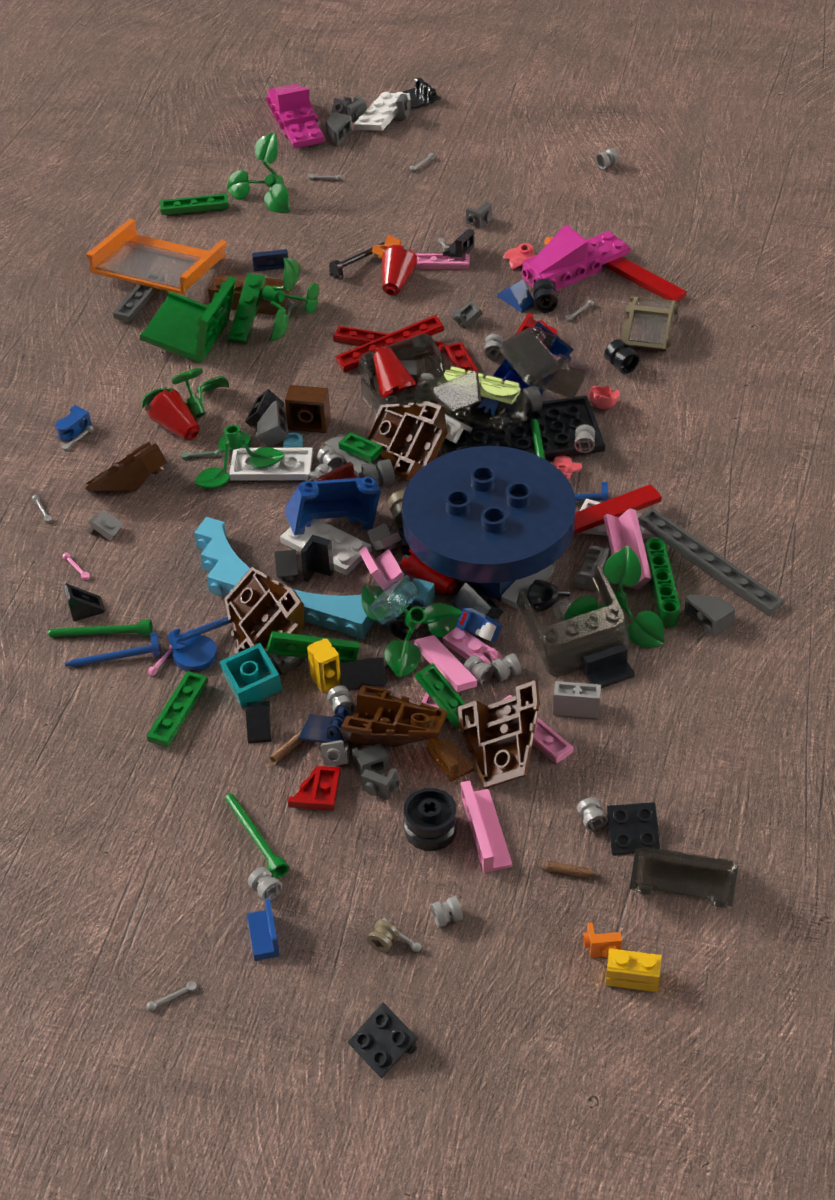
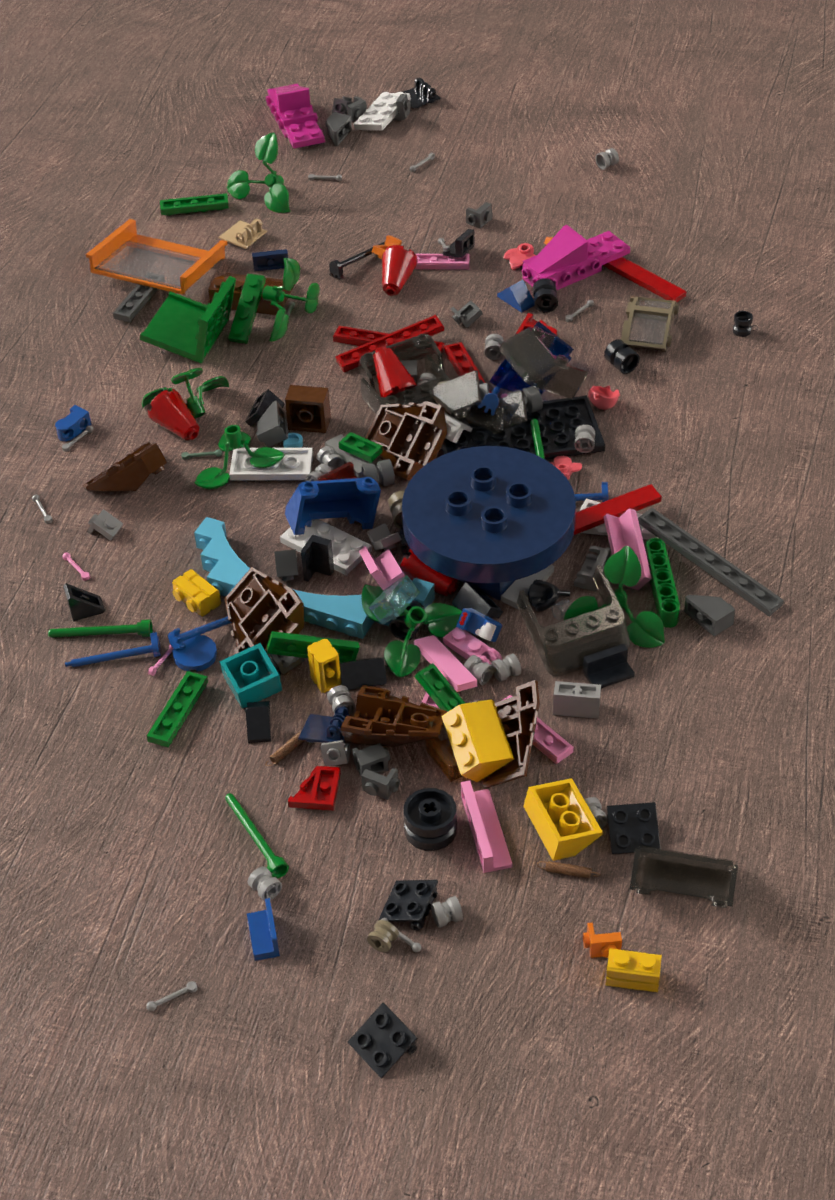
(196, 593): none -> yellow brick
(243, 233): none -> tan hinge
(410, 902): none -> black hinge
(477, 739): none -> yellow slope
(489, 387): yellowish green windscreen -> none
(561, 818): none -> yellow slope
(742, 325): none -> black wheel

